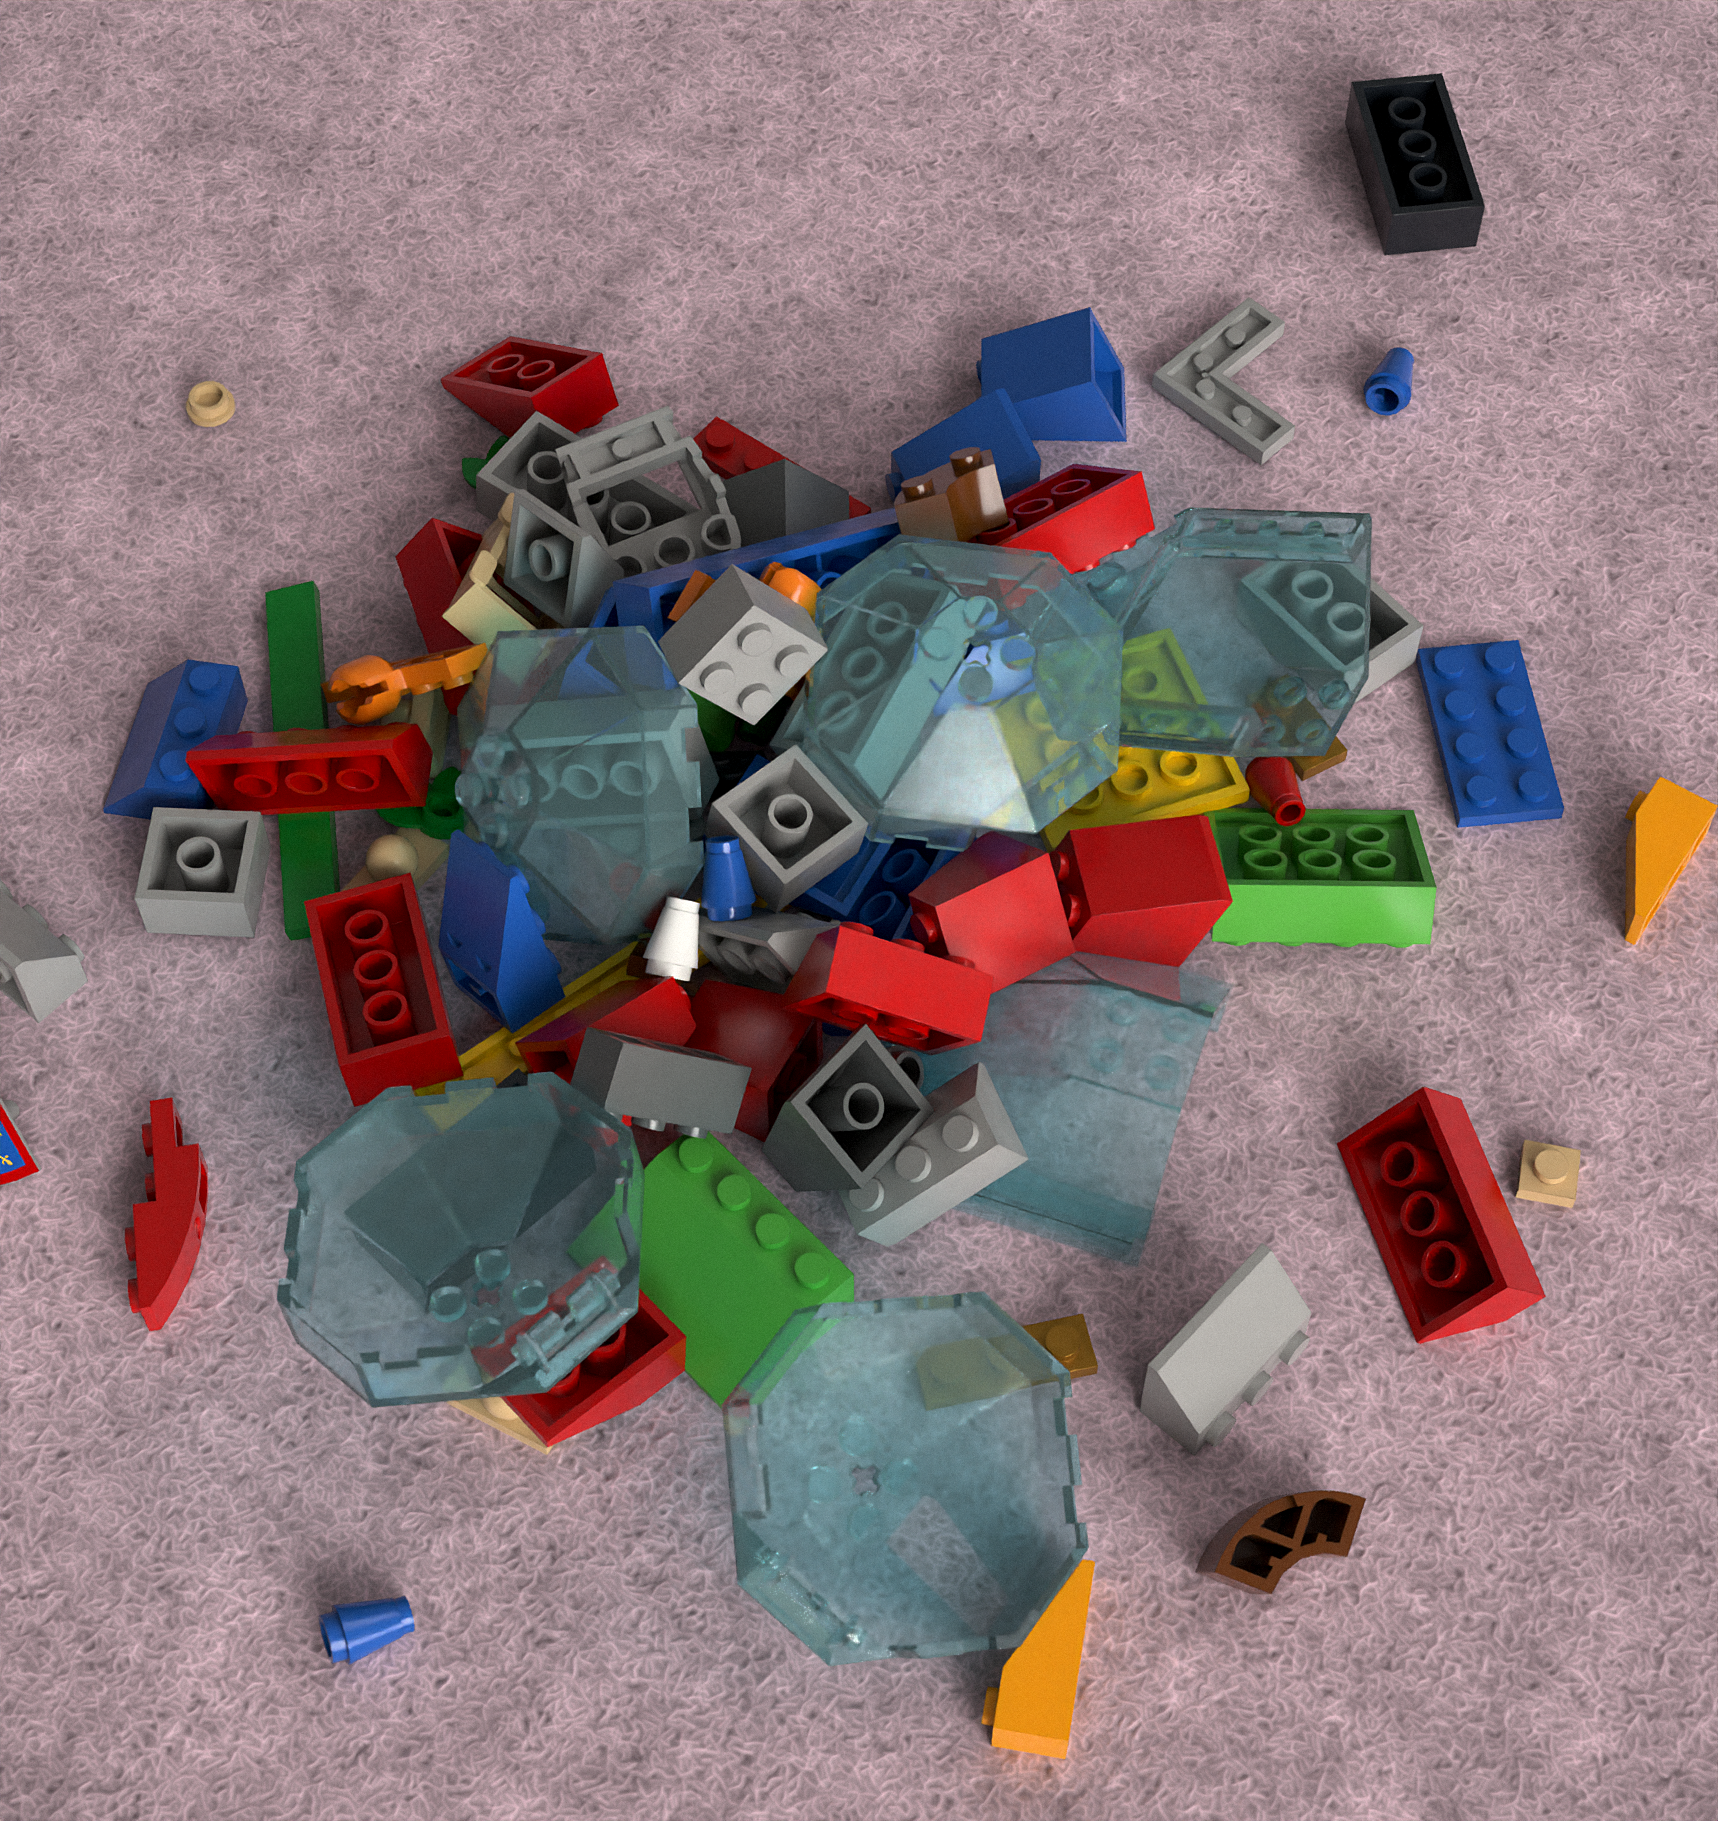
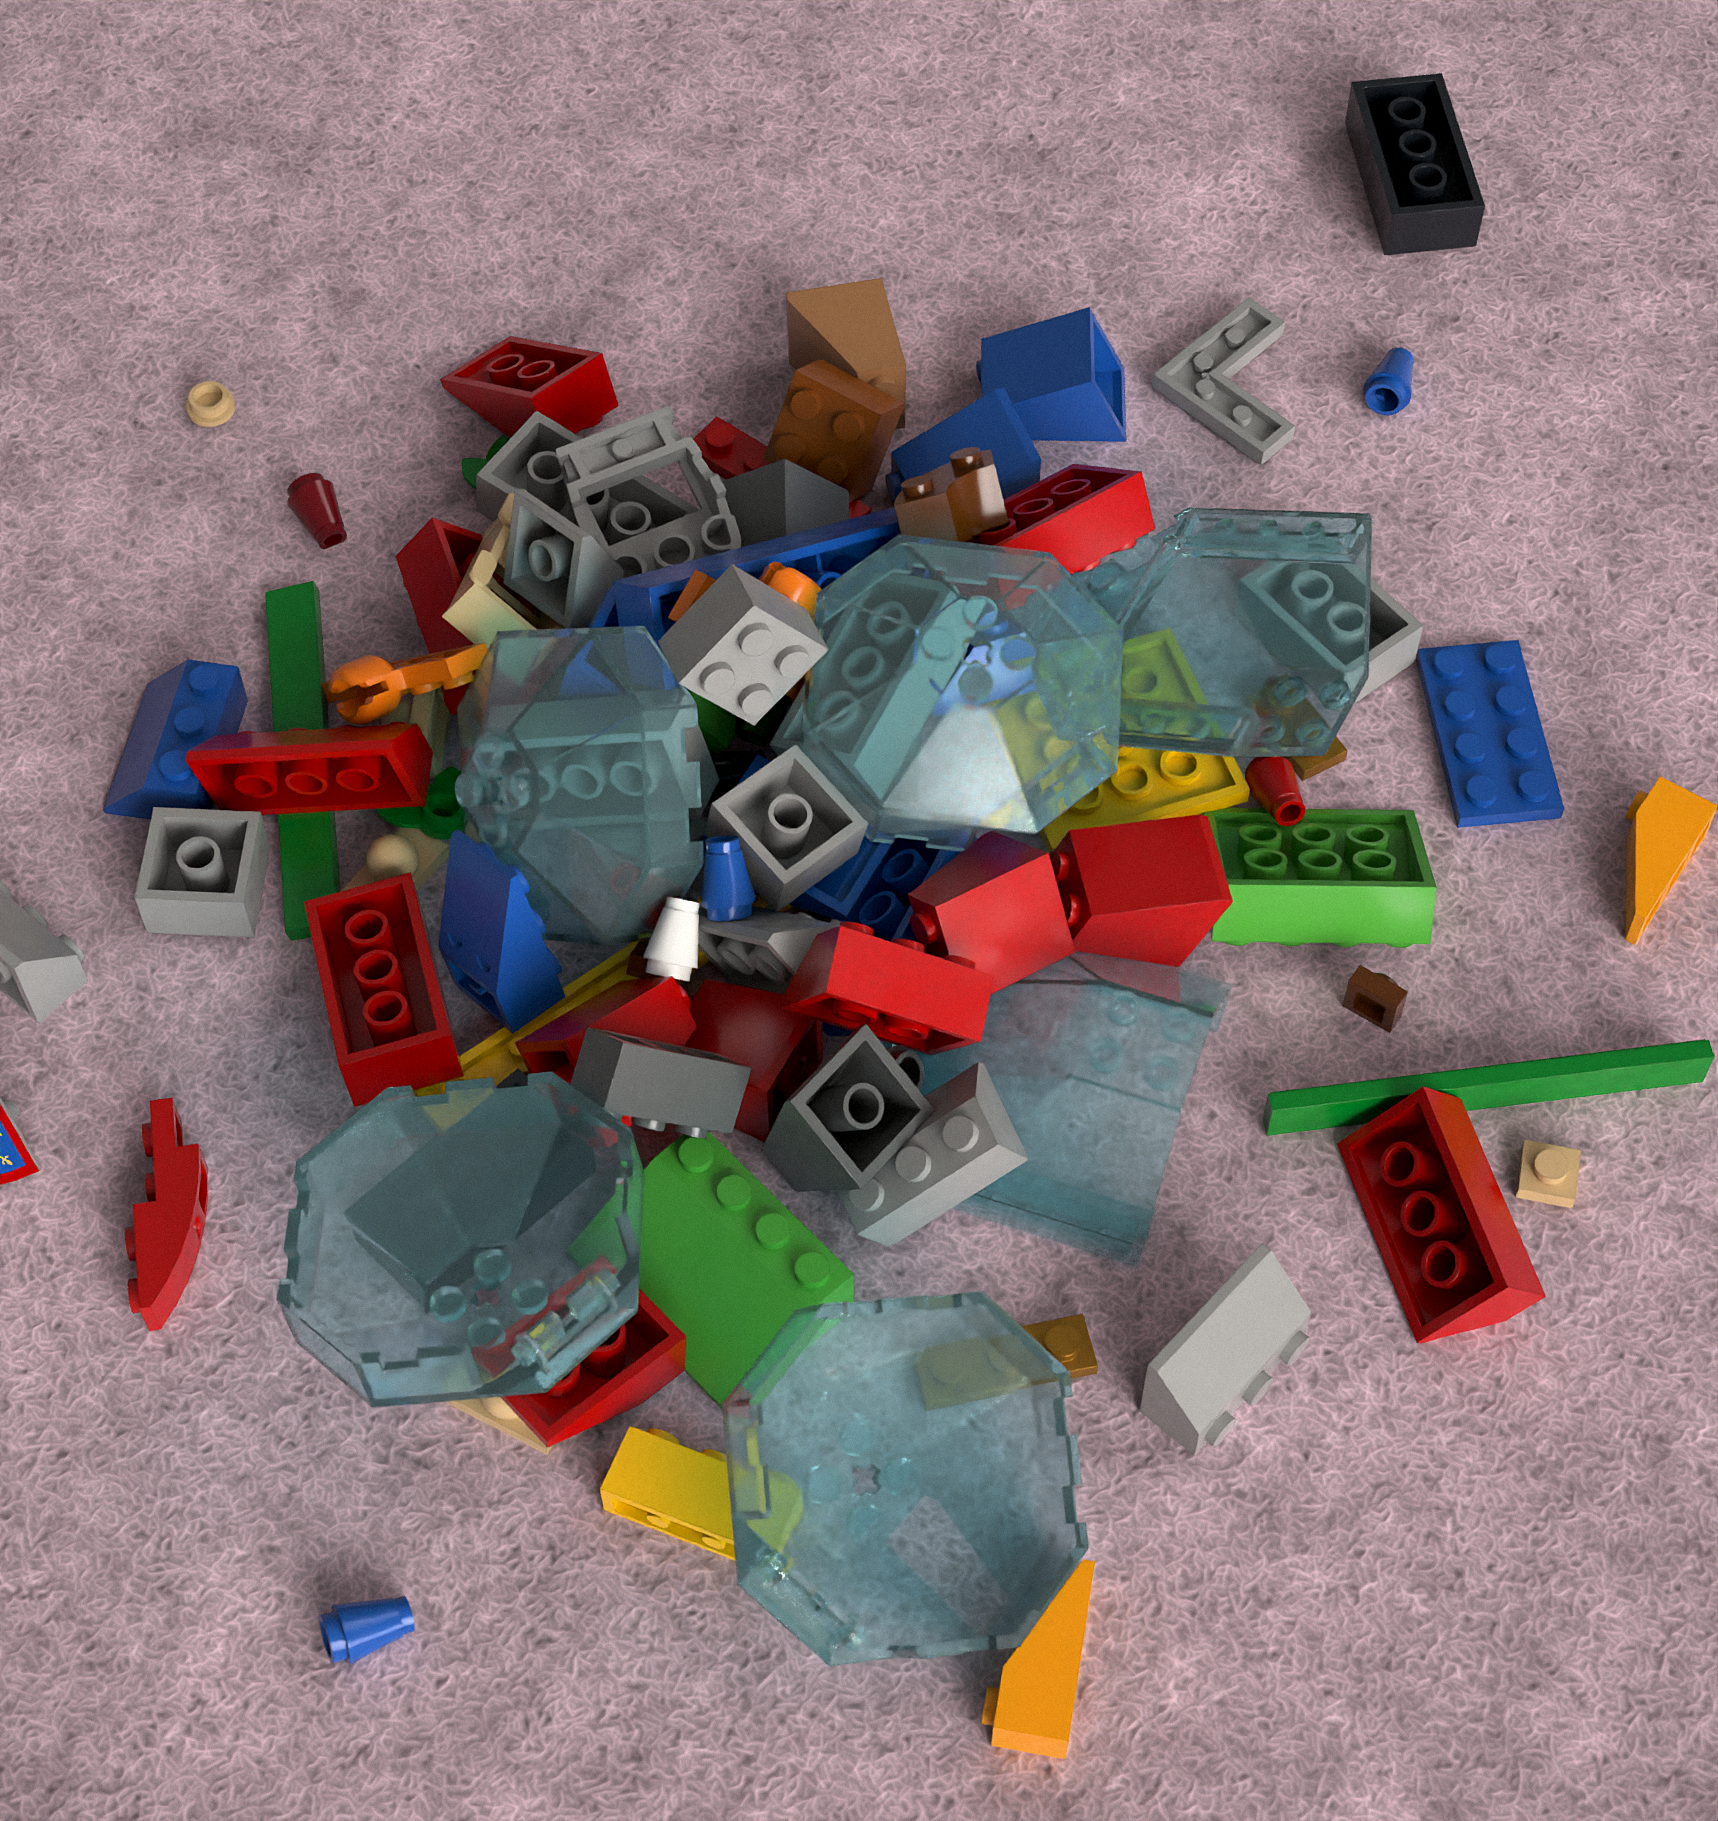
(317, 508): none -> dark red cone
(671, 1489): none -> yellow brick
(835, 427): none -> dark orange brick
(850, 330): none -> medium nougat slope
(1278, 1533): reddish brown brick -> none
(1375, 998): none -> reddish brown plate
(1493, 1085): none -> green tile

